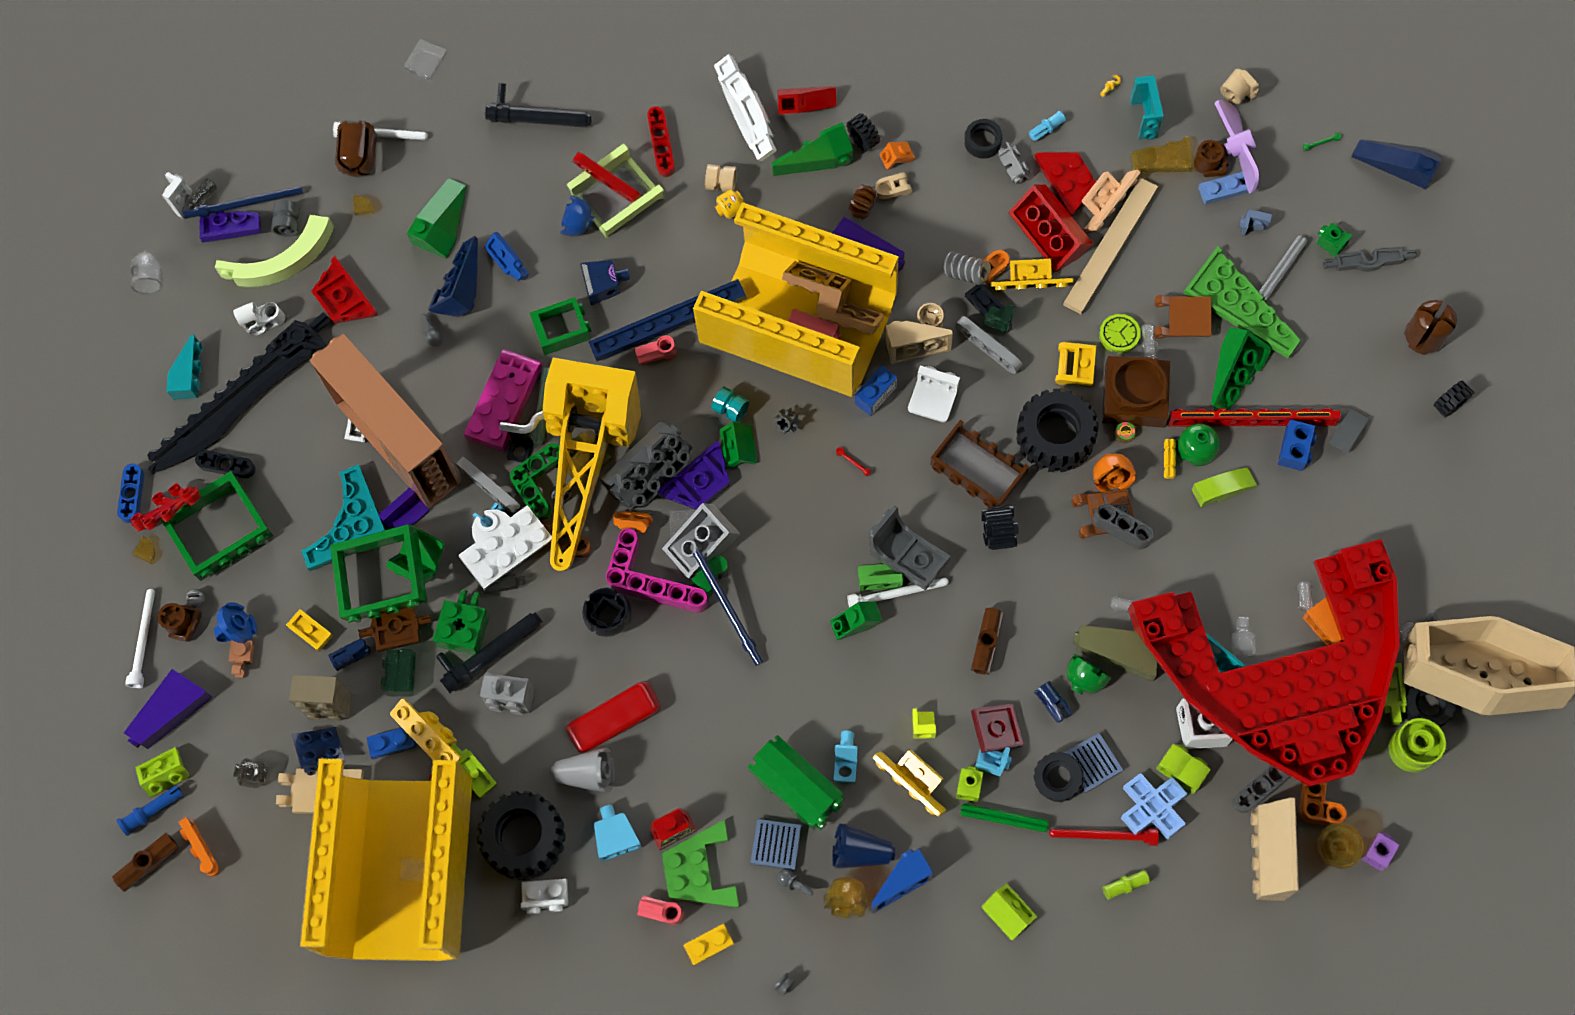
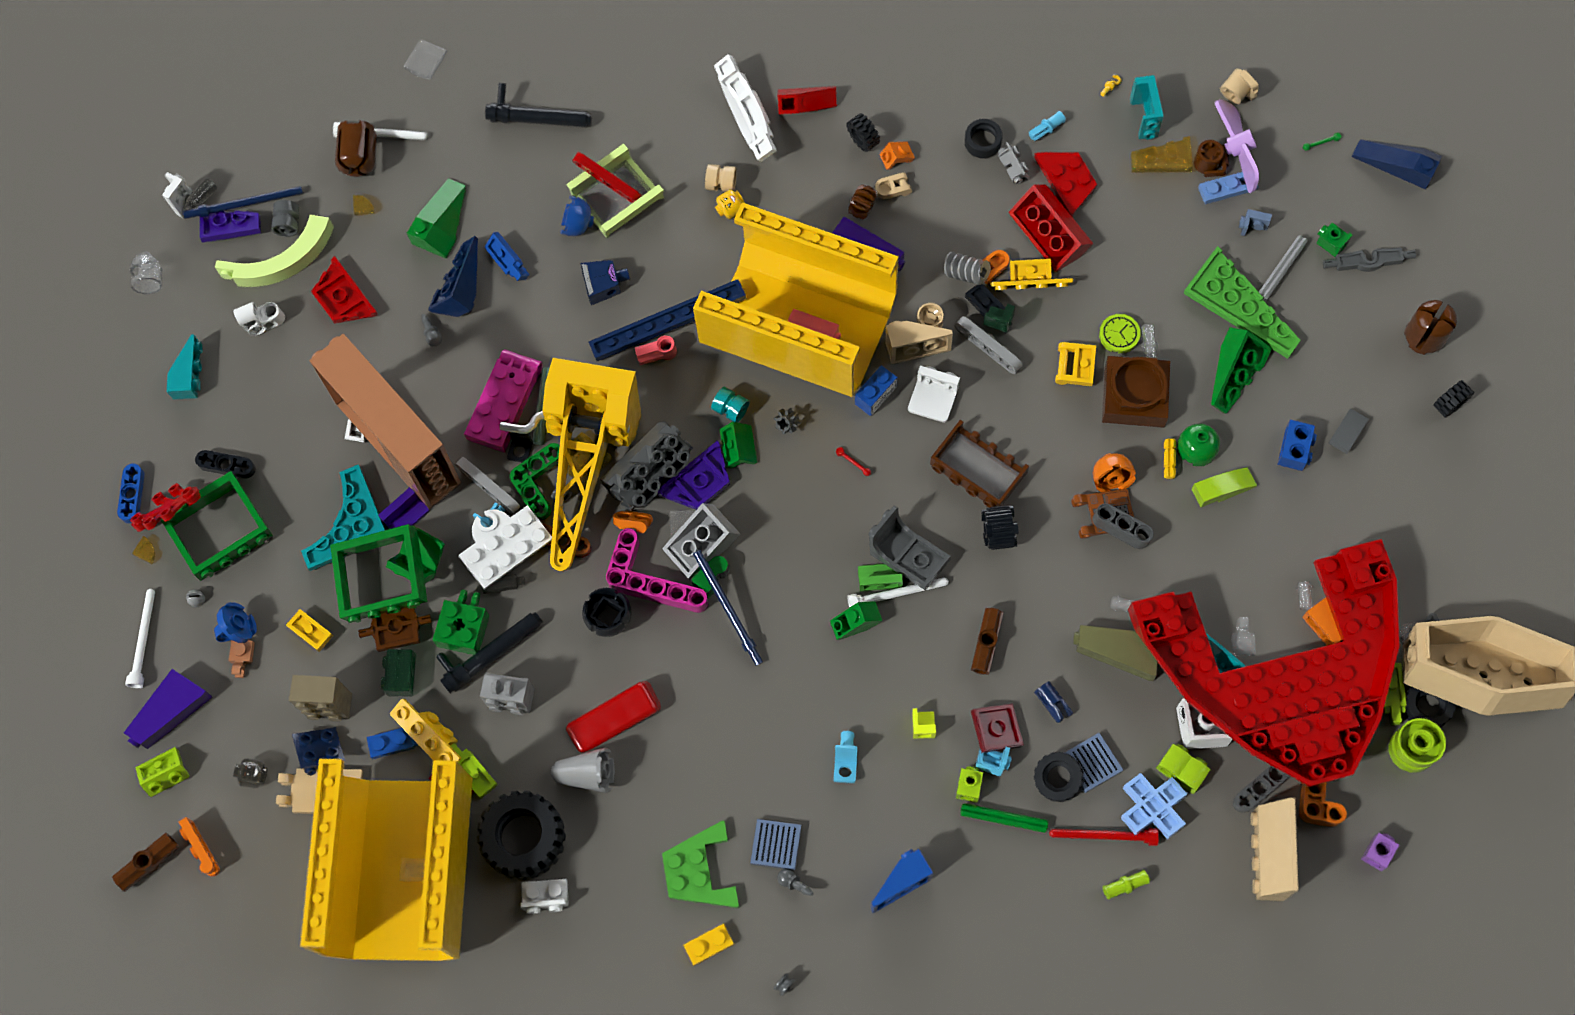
(141, 815): blue pin -> none
(178, 621): reddish brown piece -> none
(203, 429): black piece -> none
(349, 654): dark blue hinge -> none
(566, 340): green window -> none
(614, 835): medium azure torso -> none
(659, 910): coral piece -> none
(660, 141): red beam -> none
(672, 828): red torso -> none
(796, 783): green brick -> none
(826, 152): green wedge -> none
(833, 297): medium nougat bracket -> none
(846, 898): clear yellow cone -> none
(860, 849): dark blue cone -> none
(915, 776): yellow bracket -> none
(1009, 911): lime panel -> none
(1063, 406): black tyre -> none
(1086, 676): green cylinder -> none
(1105, 195): light nougat bracket -> none
(1110, 246): tan tile -> none
(1125, 432): tile -> none
(1186, 316): dark orange flag -> none
(1261, 417): red plate -> none
(1340, 845): clear yellow cone -> none

